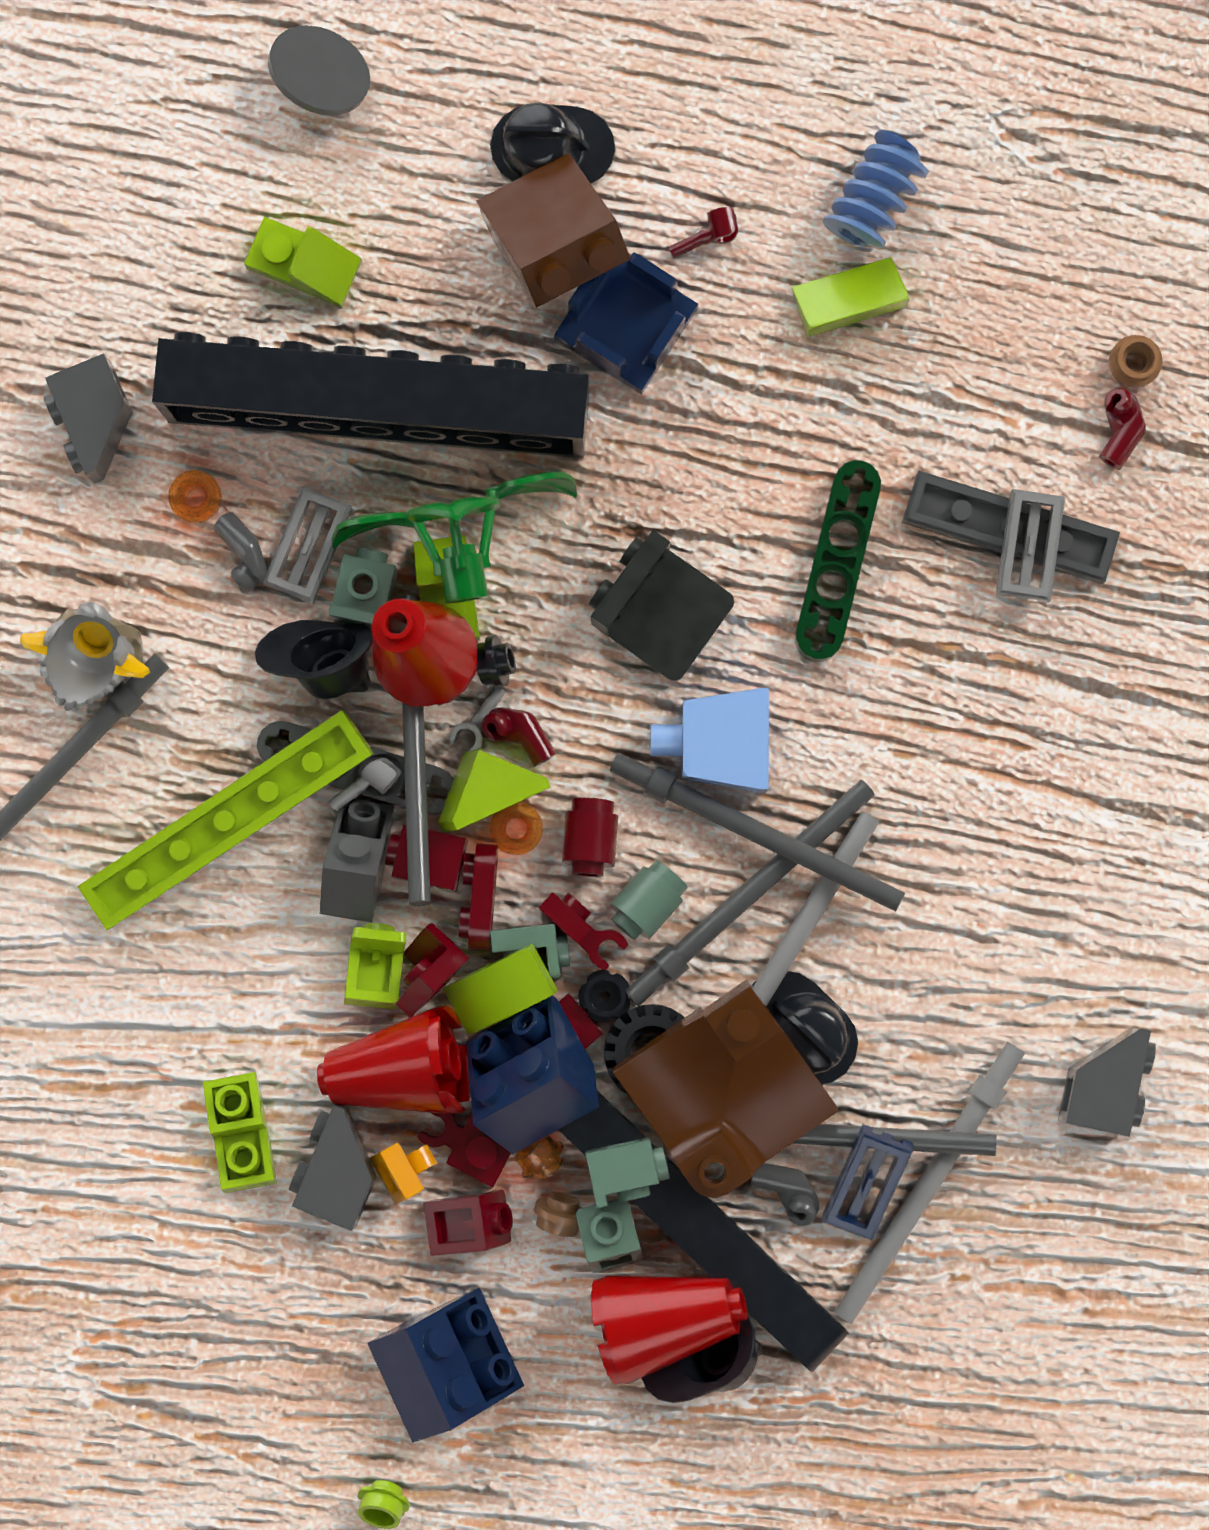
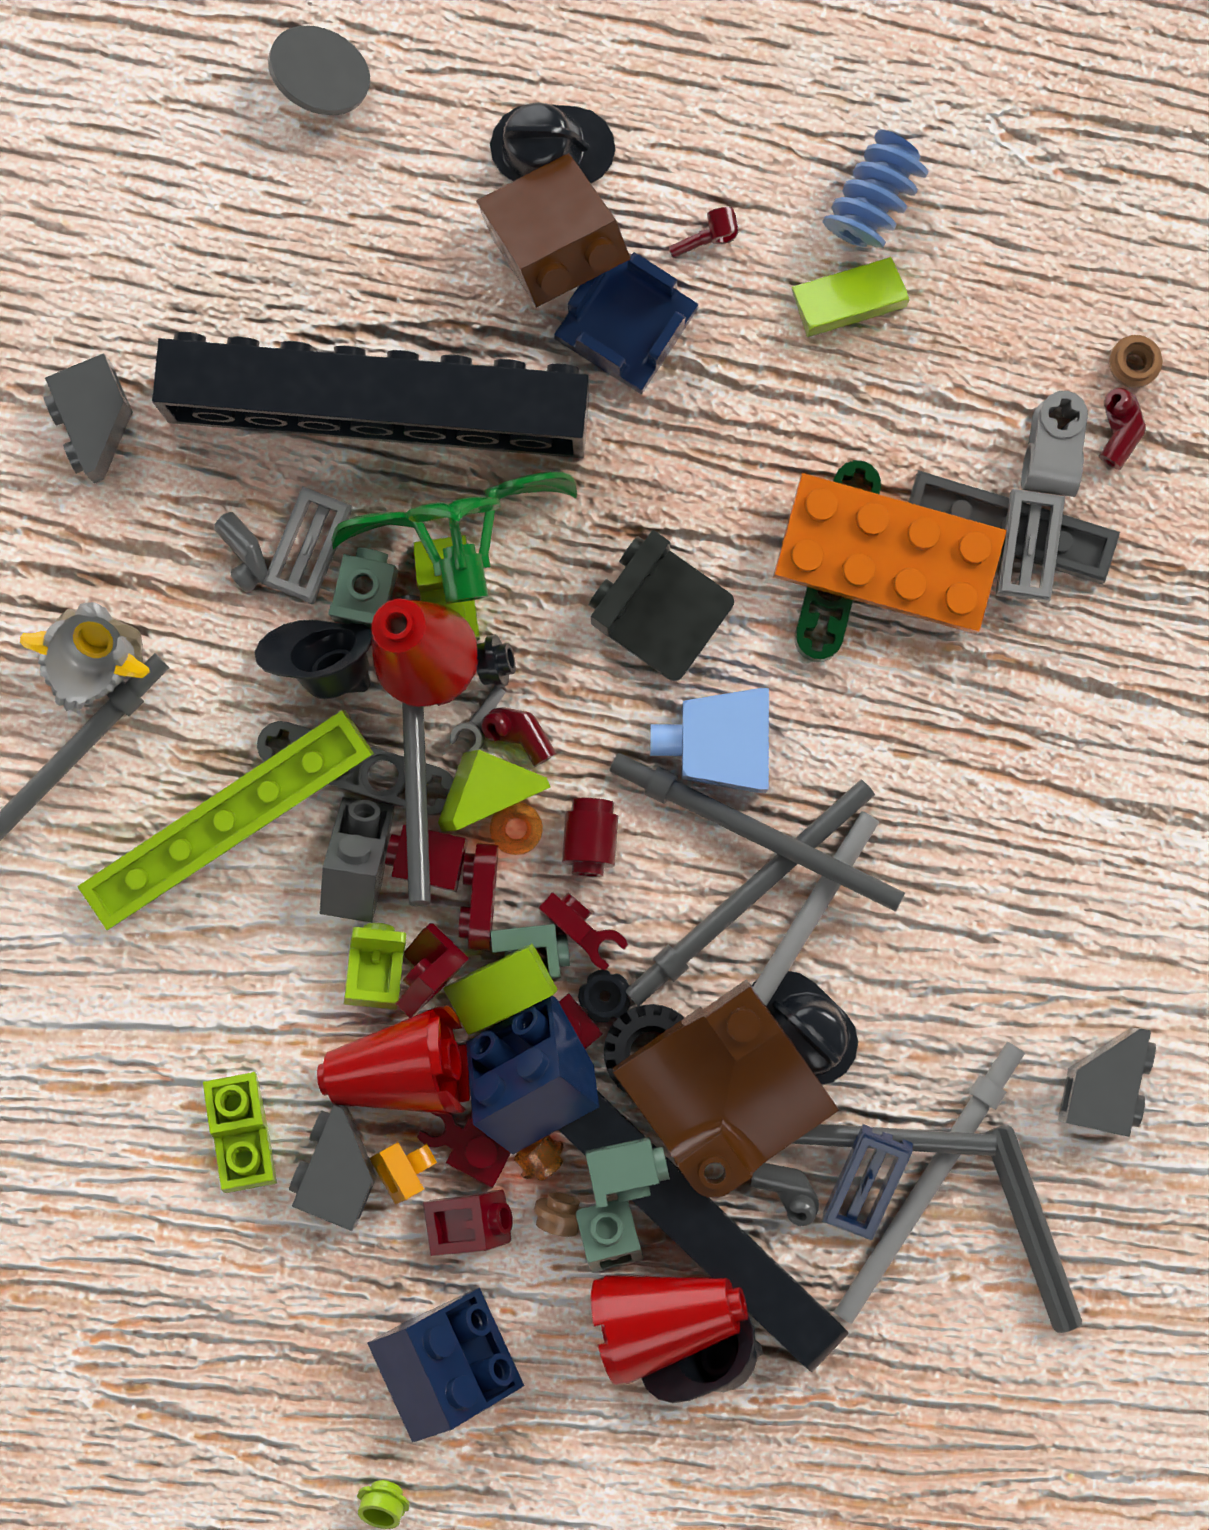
(187, 482): clear orange plate -> none
(303, 261): lime slope -> none
(378, 773): light grey hand -> none
(648, 900): sand green brick -> none
(889, 553): none -> orange plate
(1034, 1231): none -> dark grey axle
(1056, 455): none -> light grey piece

